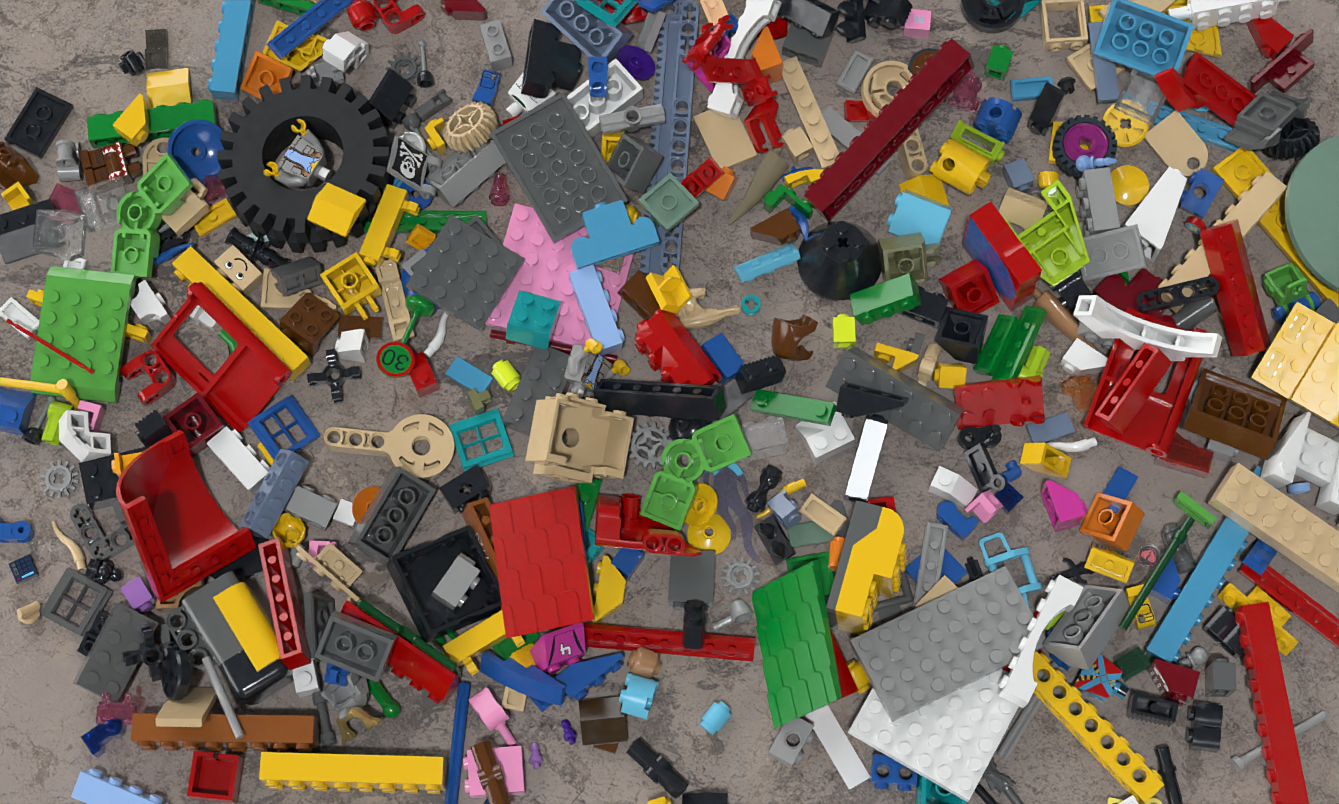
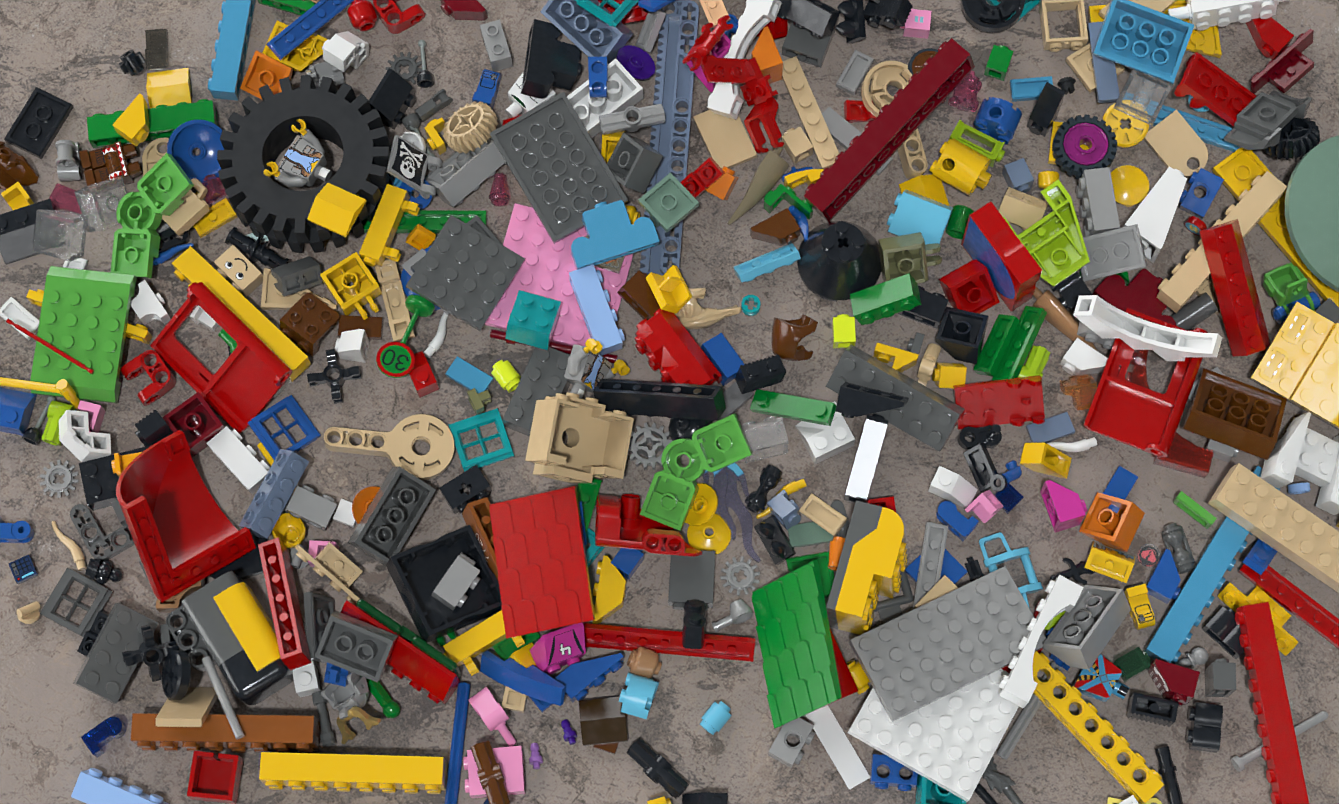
(115, 710): clear pink piece -> none
(138, 595): medium lavender brick -> none
(958, 221): none -> green piece
(1085, 162): medium blue bar -> none
(1133, 388): red brick -> none
(1173, 88): red slope -> none
(1178, 297): black beam -> none
(1178, 537): dark green bar -> none

